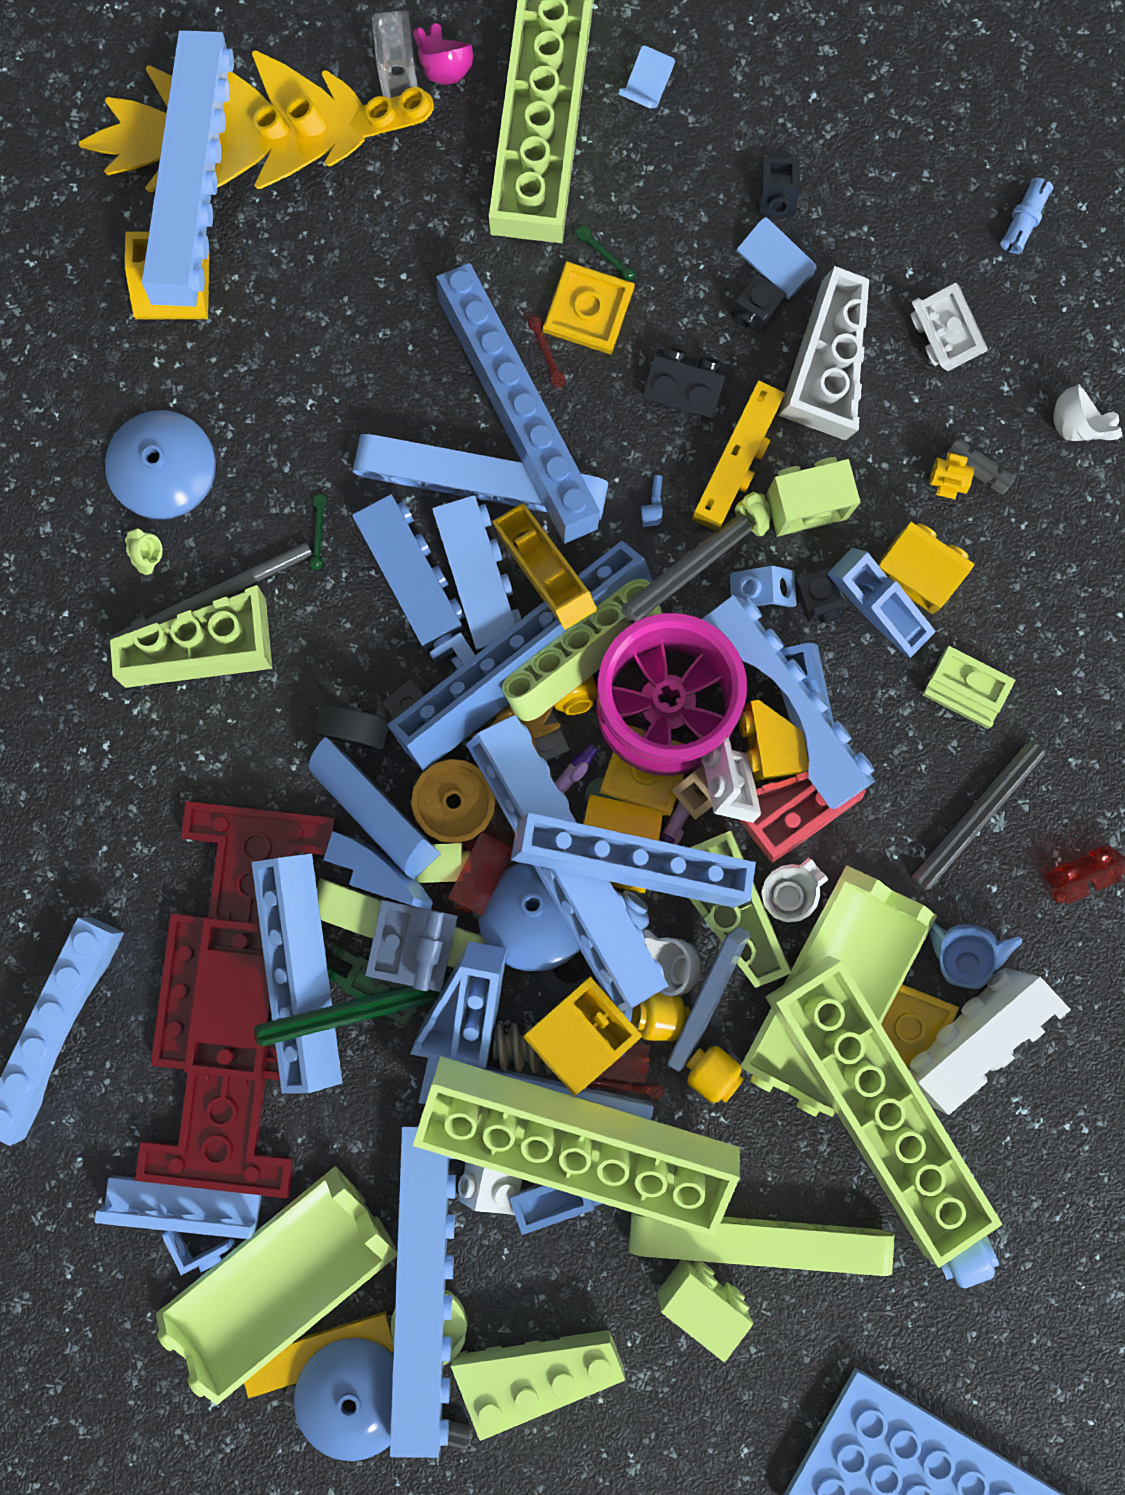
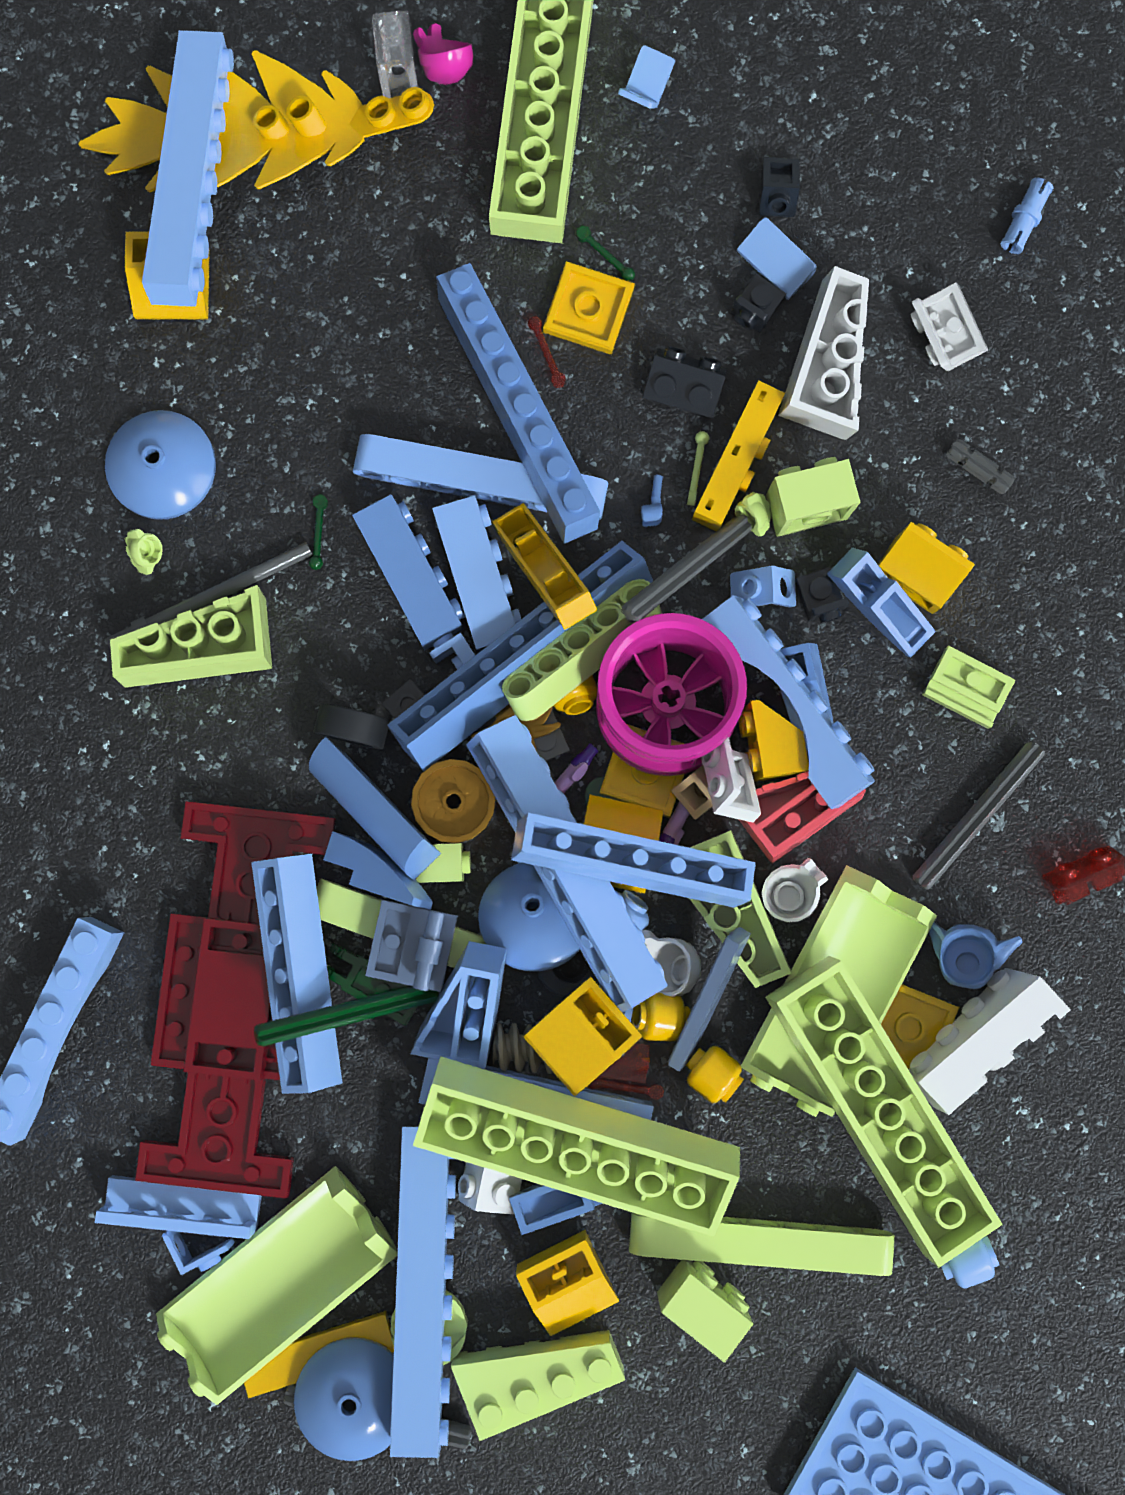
(480, 874): clear red hinge -> none
(566, 1283): none -> yellow slope
(701, 439): none -> yellowish green hinge
(951, 475): yellow gear -> none
(1080, 420): white piece -> none

